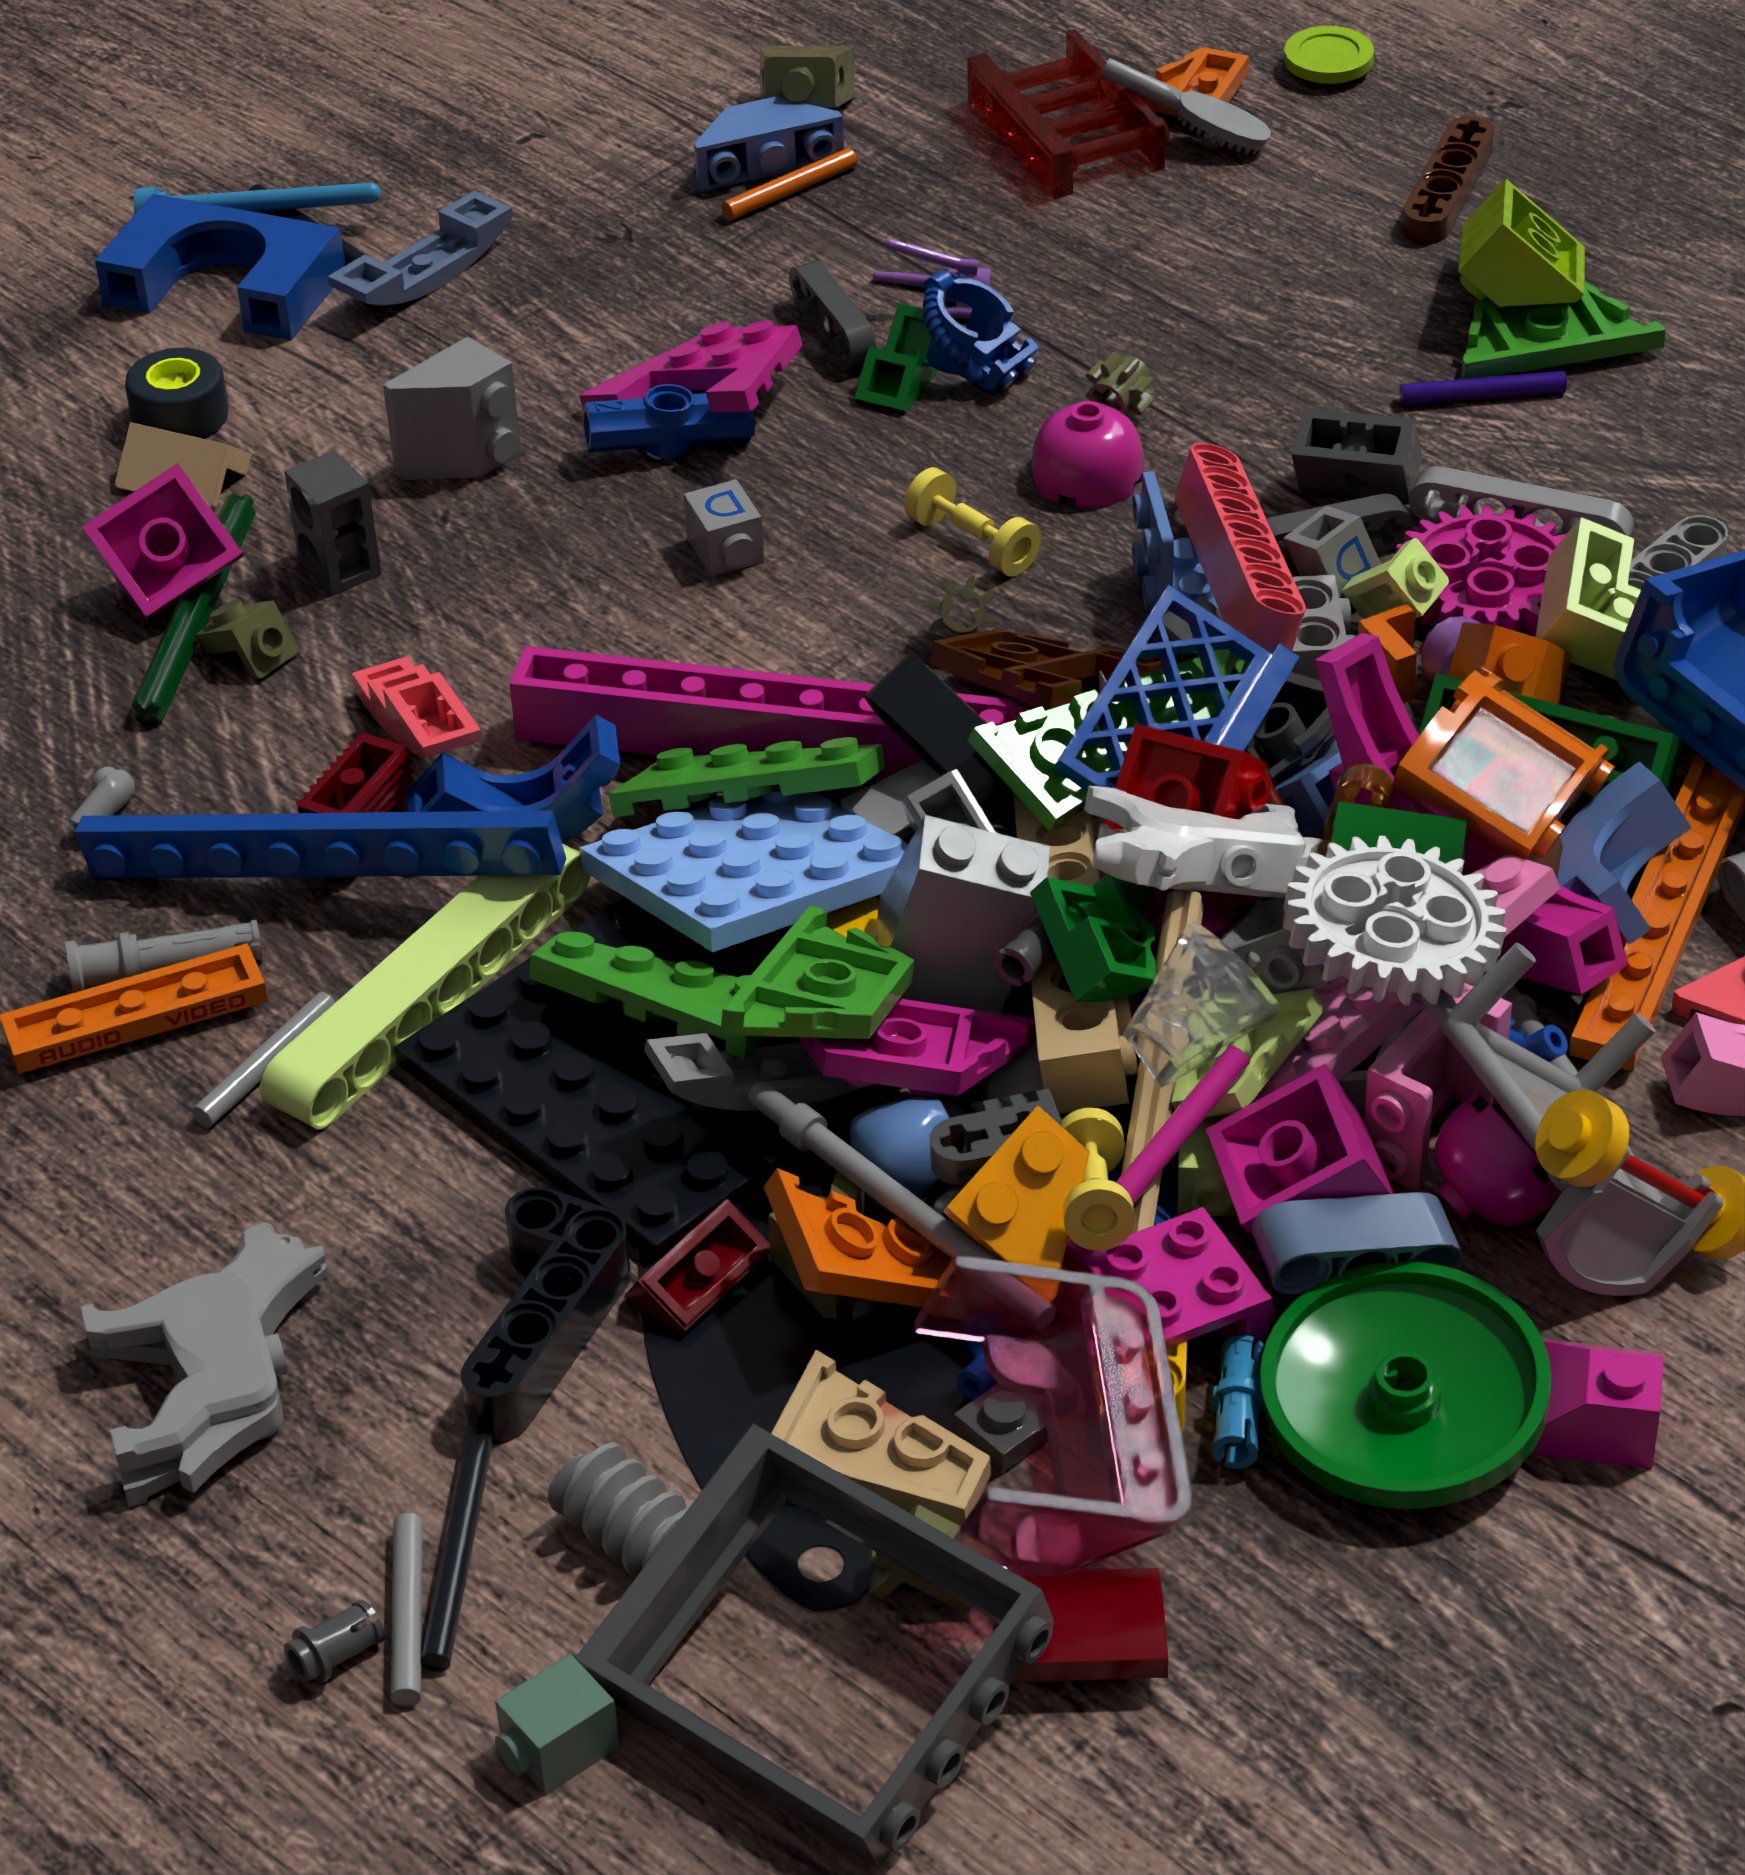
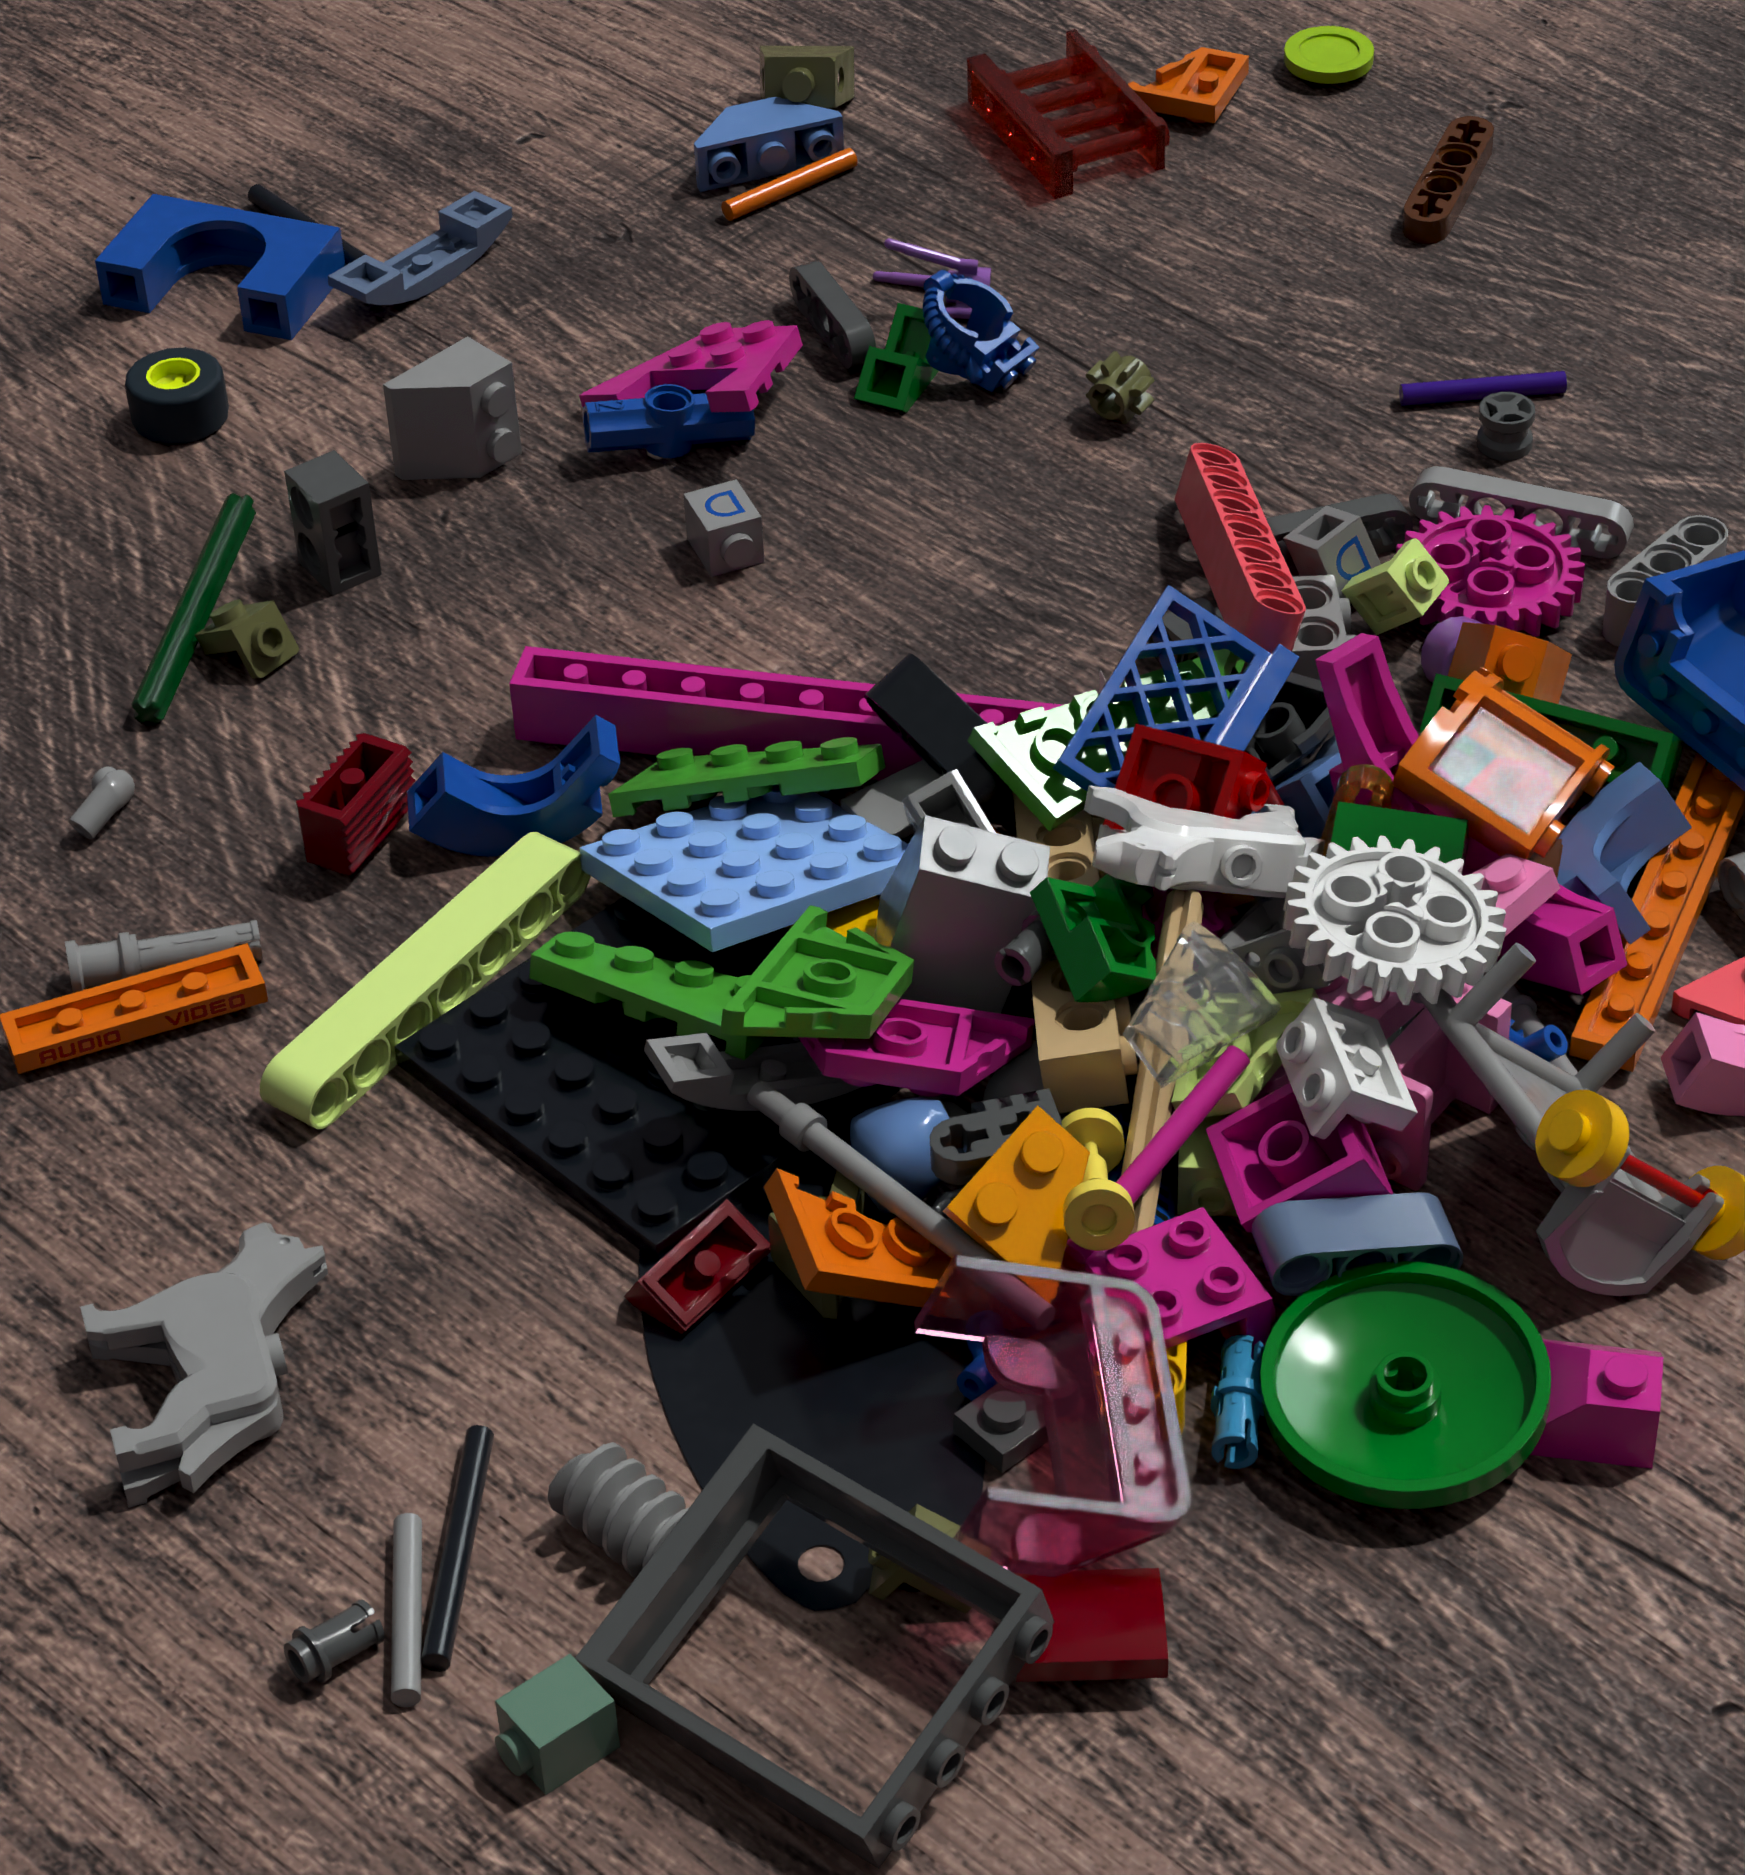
(155, 450): tan panel -> none
(162, 542): dark pink slope -> none
(250, 1071): light grey bar -> none
(277, 198): dark azure piece -> none
(322, 844): blue plate -> none
(415, 707): coral slope -> none
(574, 1276): black beam -> none
(880, 1445): tan wing -> none
(966, 595): olive gear -> none
(1012, 545): light yellow wheel -> none
(1026, 665): reddish brown wing -> none
(1087, 455): dark pink cylinder -> none
(1159, 555): medium blue bracket -> none
(1199, 109): light grey piece -> none
(1343, 1067): none -> white bracket
(1356, 454): dark grey brick -> none
(1396, 636): orange bracket -> none
(1490, 1167): dark pink cylinder -> none
(1505, 426): none -> dark grey wheel
(1519, 253): lime slope -> none
(1553, 335): bright green wing -> none
(1588, 595): brick -> none

